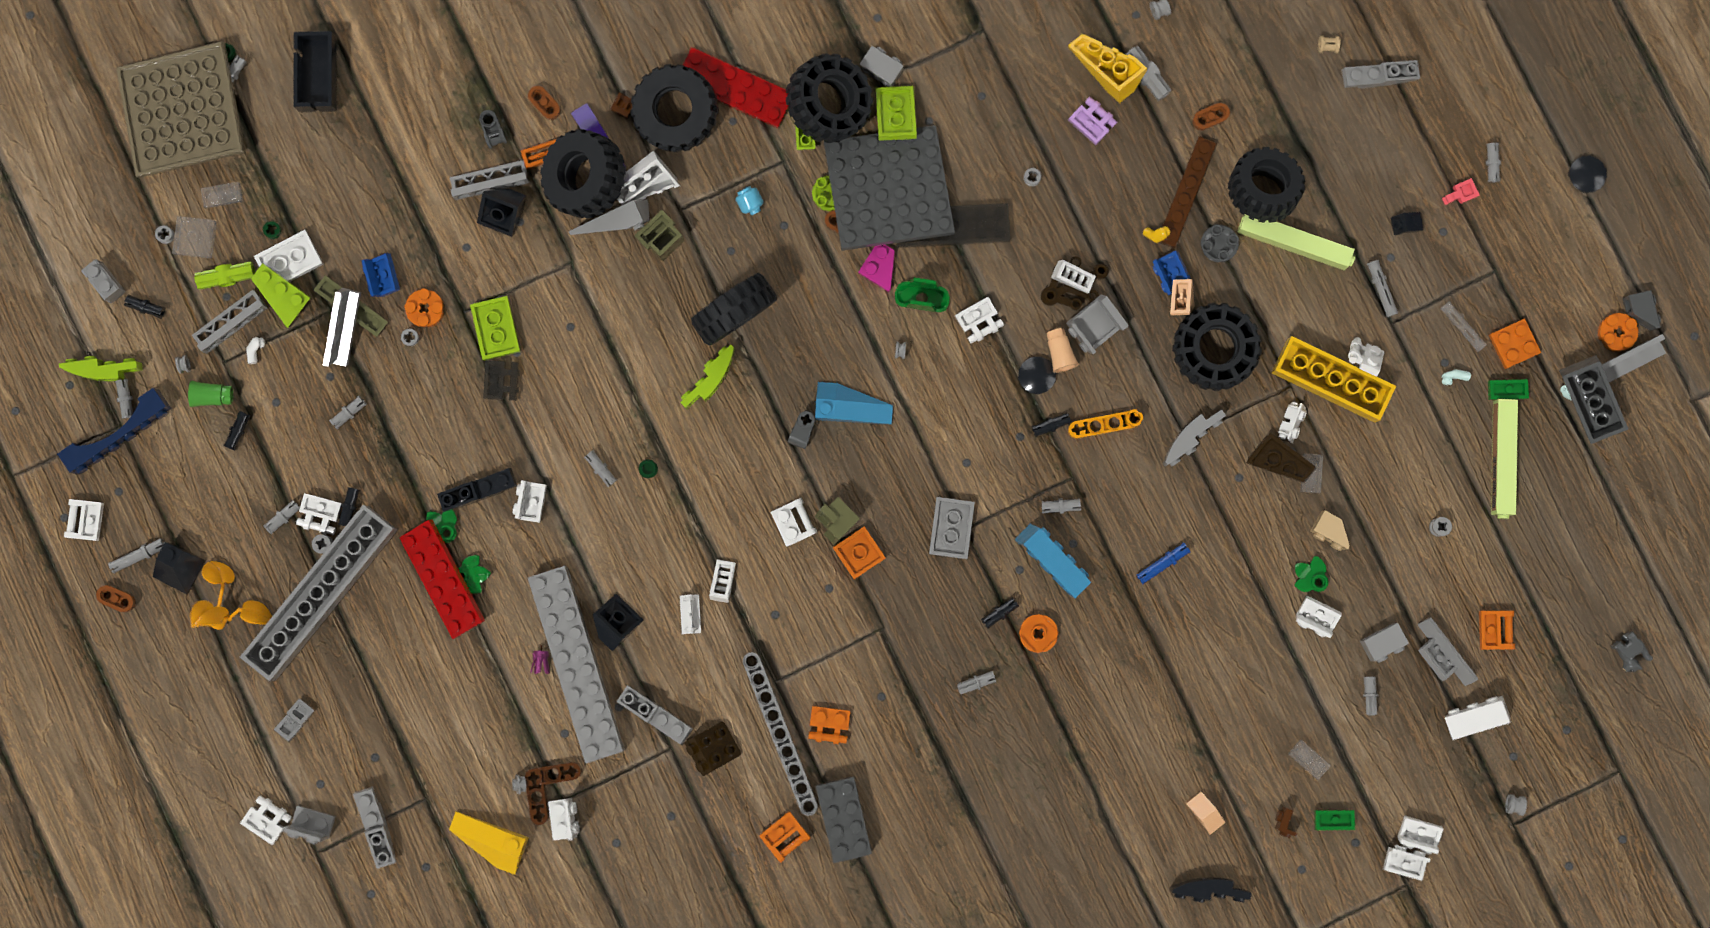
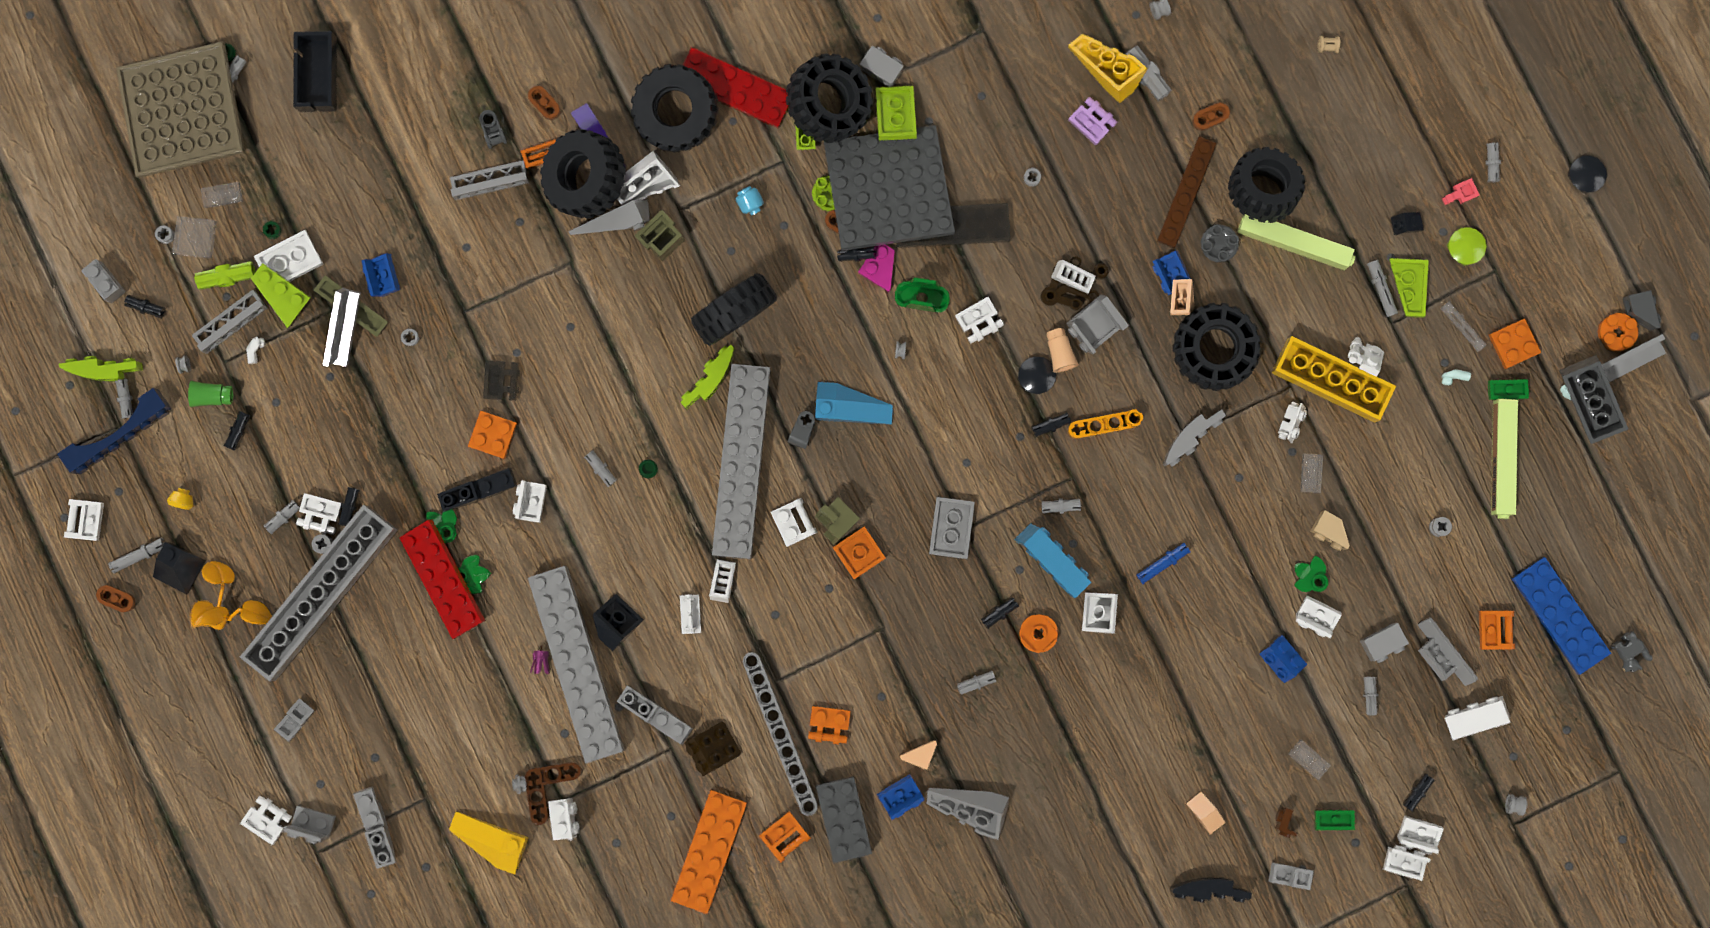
(181, 499): none -> yellow cone
(348, 412): light grey pin -> none
(435, 308): orange plate -> none
(492, 434): none -> orange plate
(495, 328): lime plate -> none
(501, 210): black slope -> none
(622, 106): reddish brown tile -> none
(708, 851): none -> orange plate
(741, 461): none -> light grey brick
(857, 254): none -> black pin
(901, 797): none -> blue bracket
(921, 755): none -> light nougat slope
(977, 808): none -> light grey wedge
(1099, 612): none -> white slope
(1157, 235): yellow arm -> none
(1281, 459): dark brown wing -> none
(1283, 659): none -> blue bracket
(1290, 876): none -> light grey slope
(1381, 75): light grey slope -> none
(1411, 284): none -> lime wing
(1418, 792): none -> black pin
(1467, 246): none -> lime dish
(1561, 616): none -> blue plate

